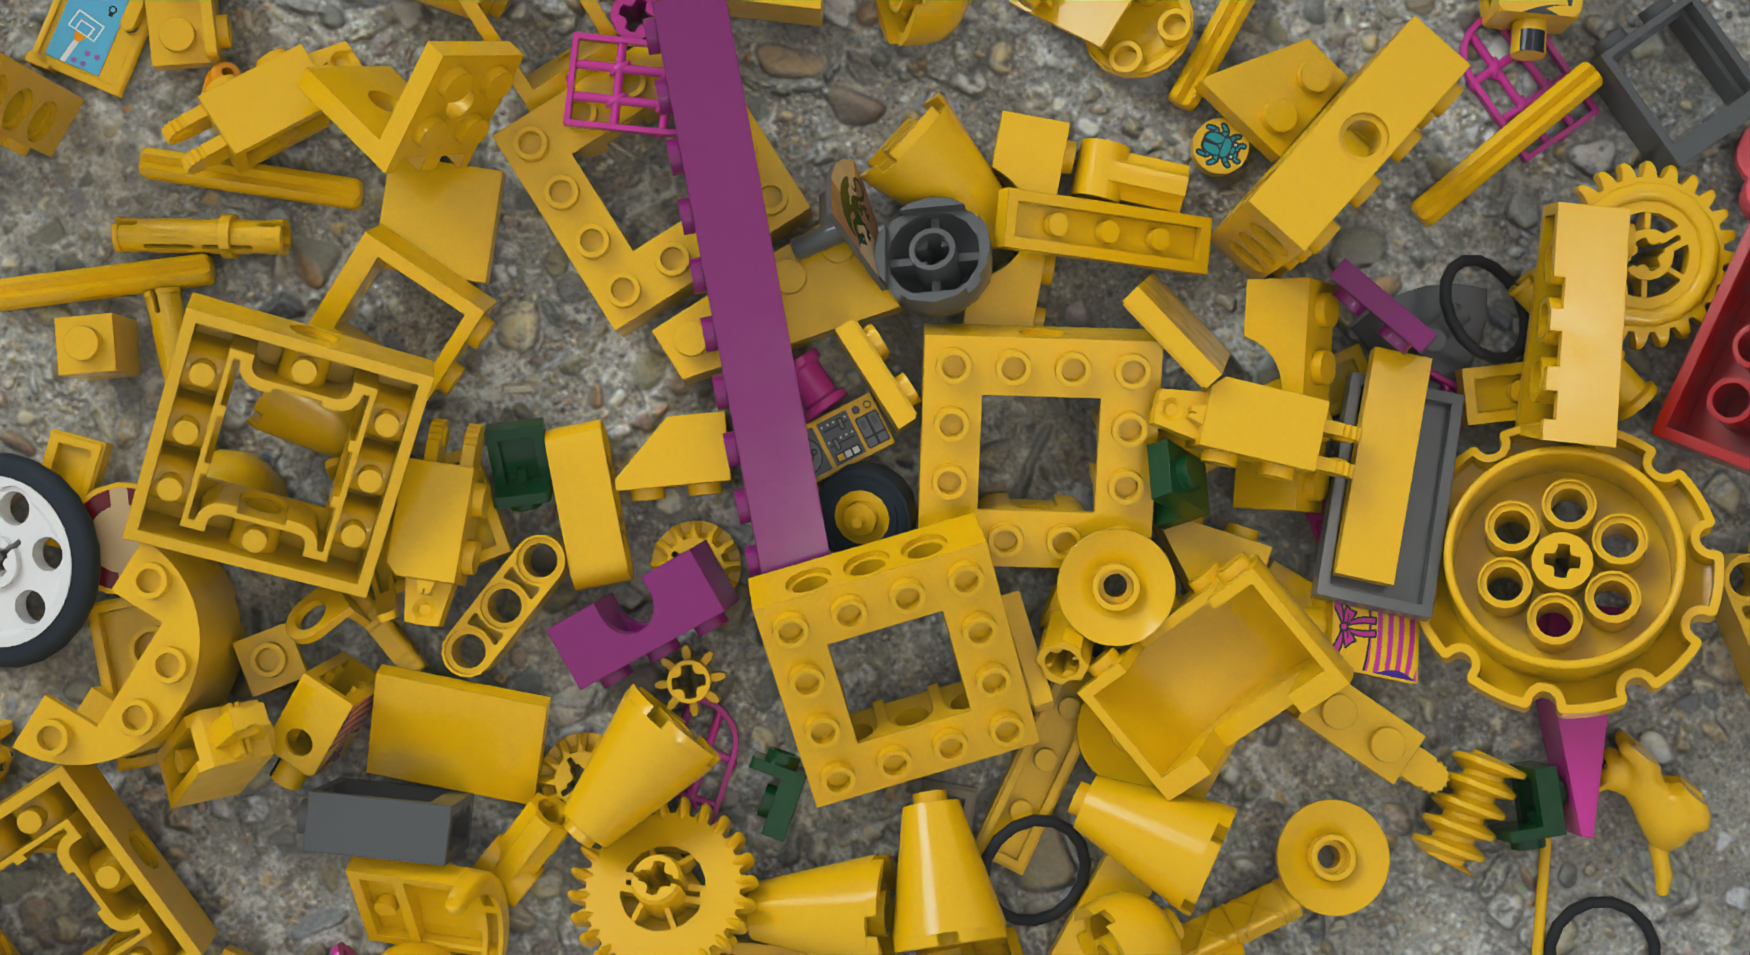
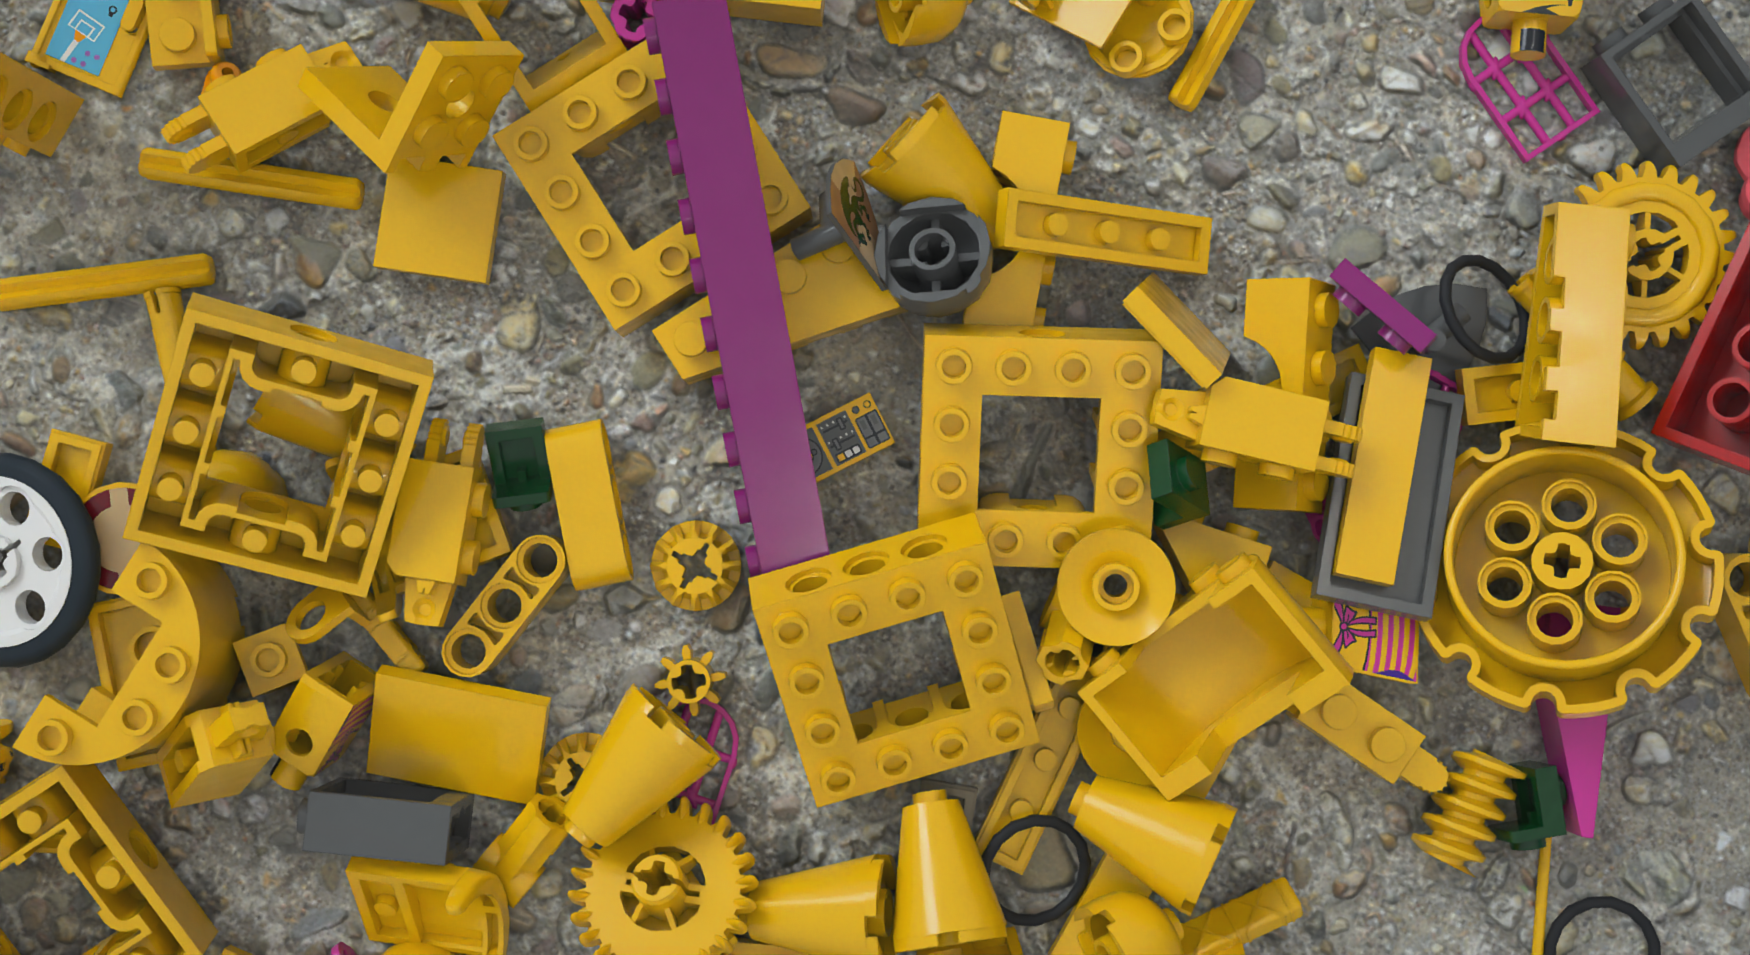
(97, 347): yellow brick -> none
(221, 236): yellow pin -> none
(361, 269): yellow window -> none
(604, 640): magenta arch -> none
(618, 98): dark pink window -> none
(680, 454): yellow slope -> none
(779, 801): dark green bracket -> none
(815, 386): dark pink bush -> none
(865, 505): black wheel -> none
(867, 355): yellow tile -> none
(1115, 175): yellow piece -> none
(1218, 148): tile -> none
(1274, 94): yellow wing -> none
(1339, 152): yellow brick -> none
(1358, 864): yellow dish -> none
(1506, 144): yellow axle -> none
(1665, 806): yellow animal -> none

